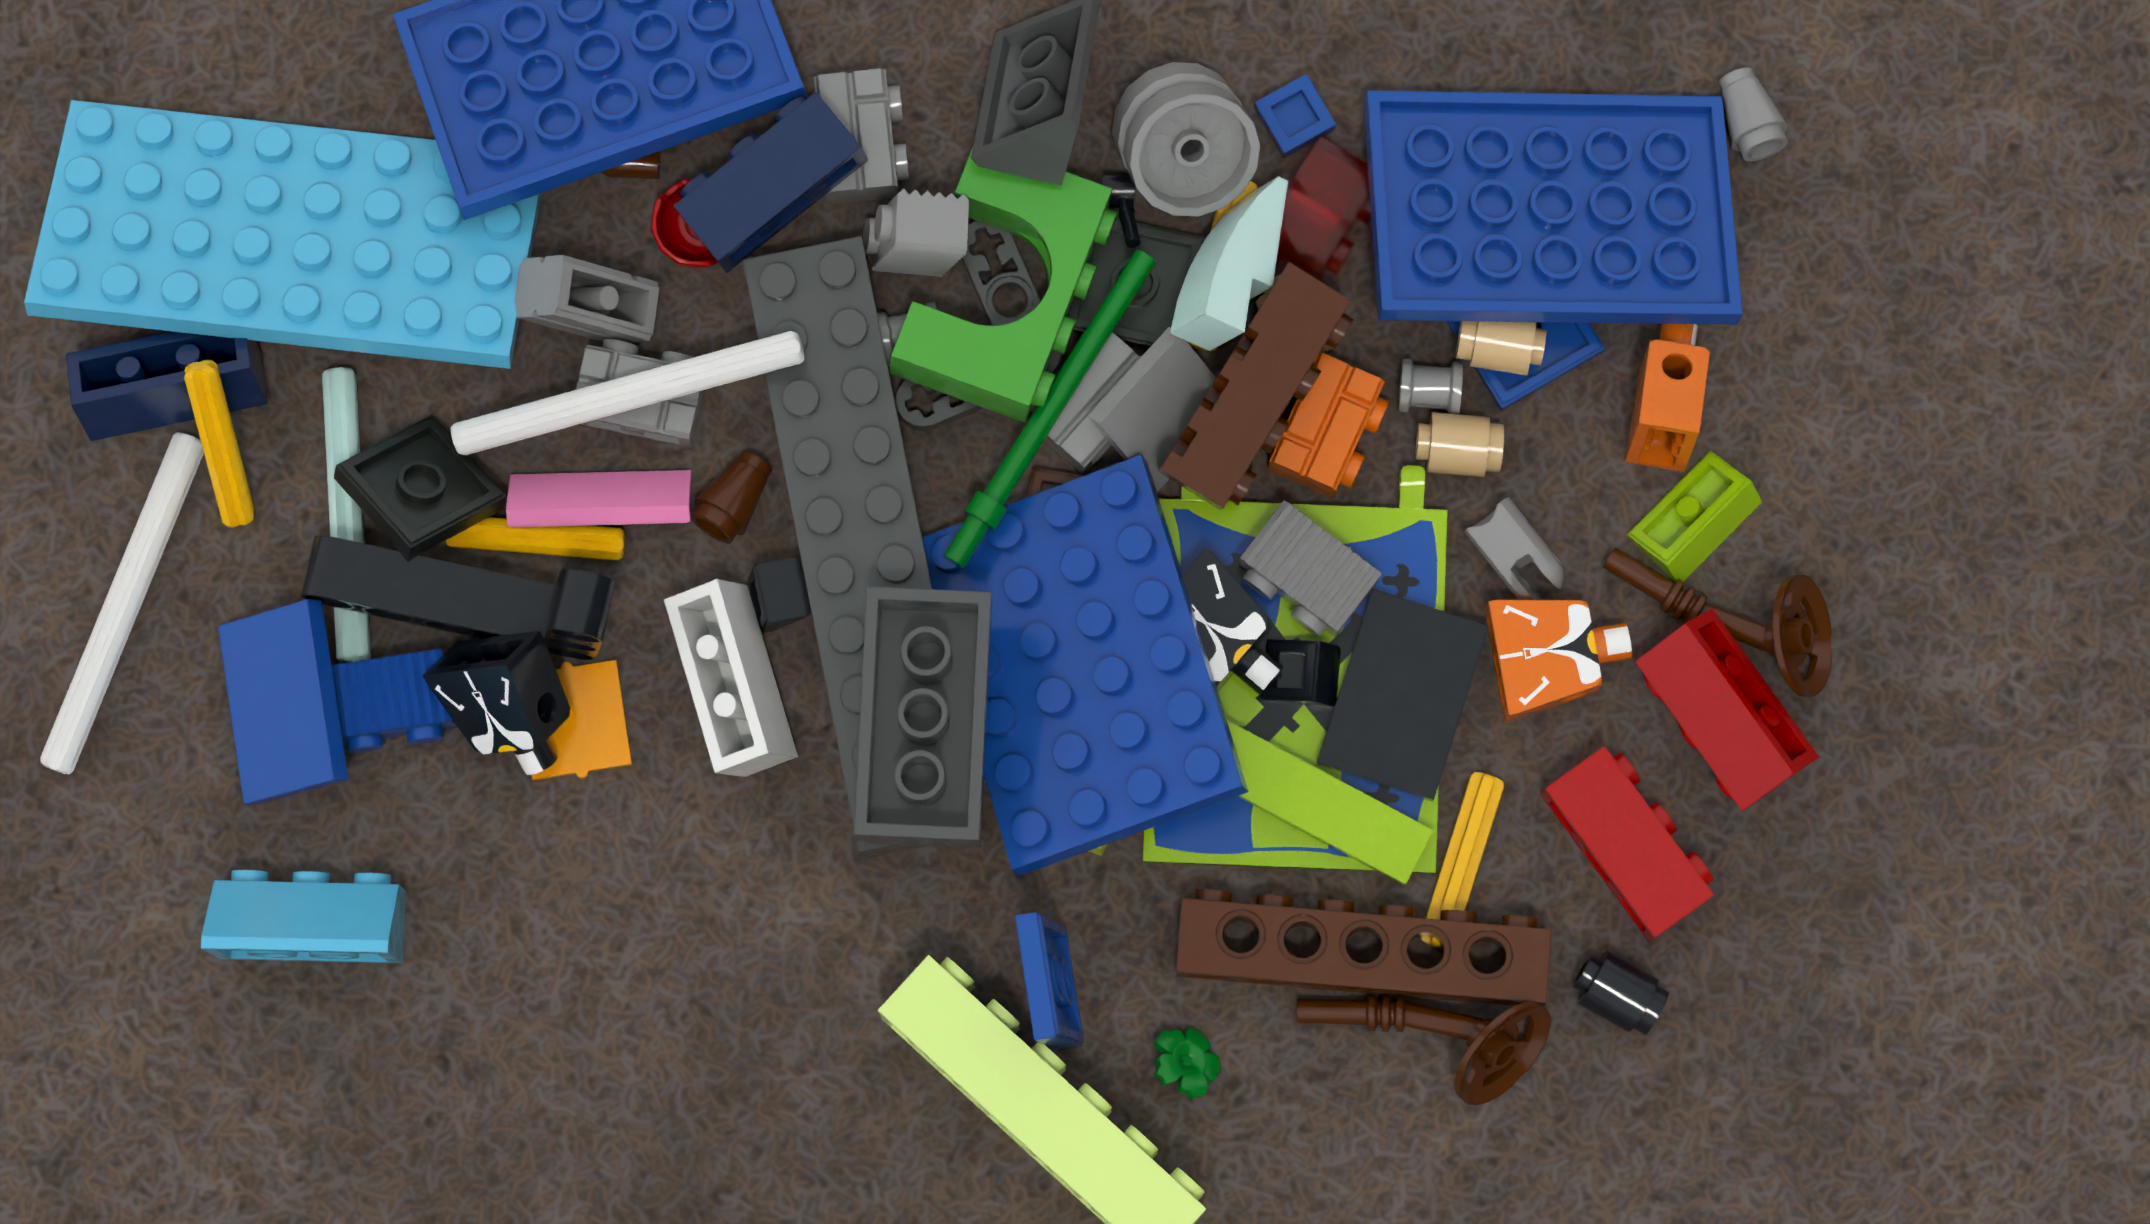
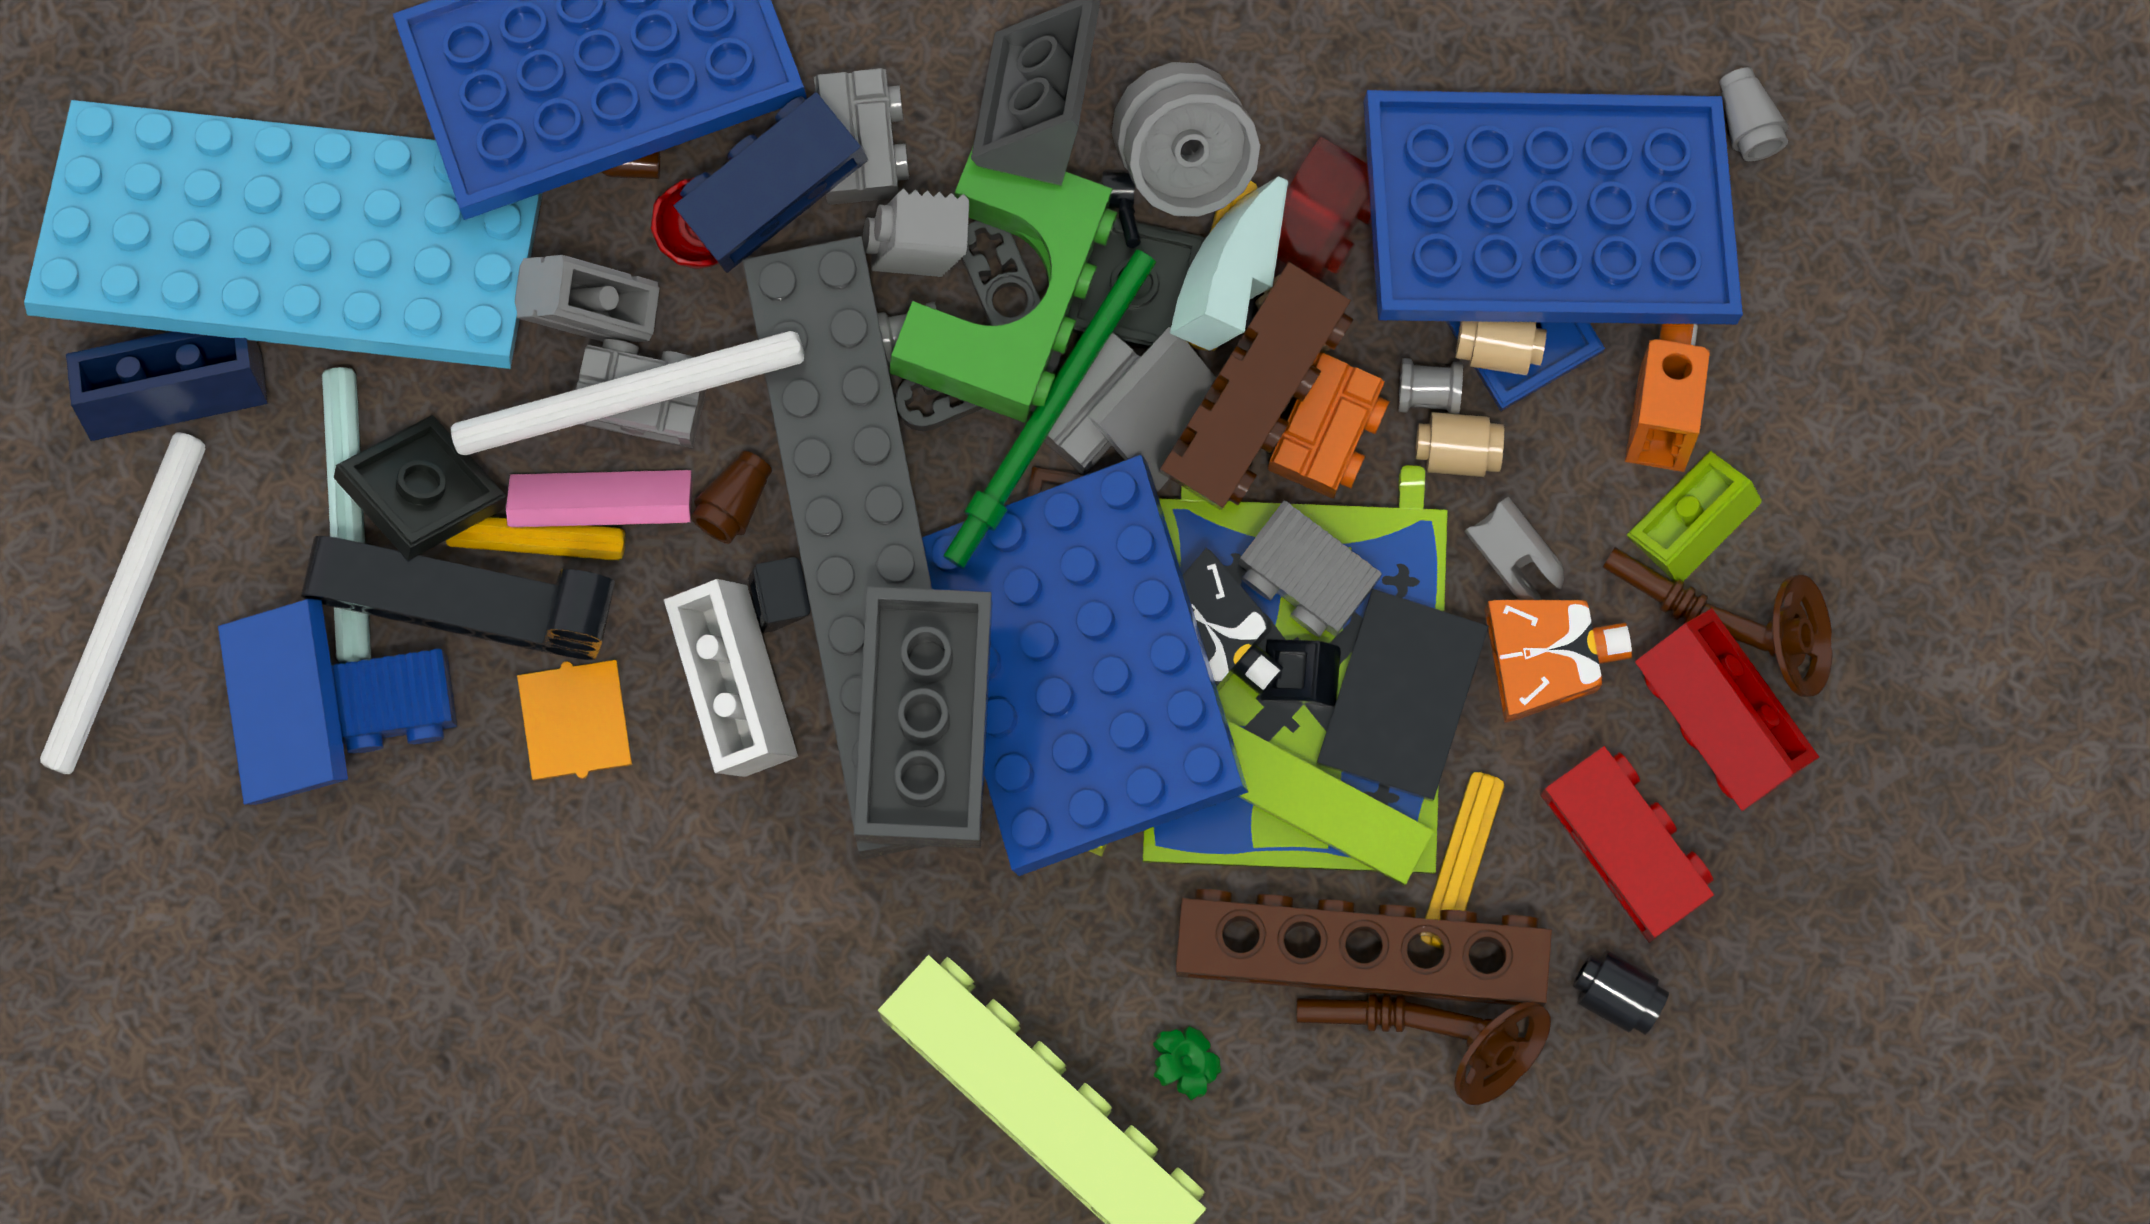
(219, 443): yellow axle -> none
(305, 918): medium azure slope -> none
(503, 696): black torso -> none
(1049, 981): blue tile -> none
(1294, 116): blue plate -> none

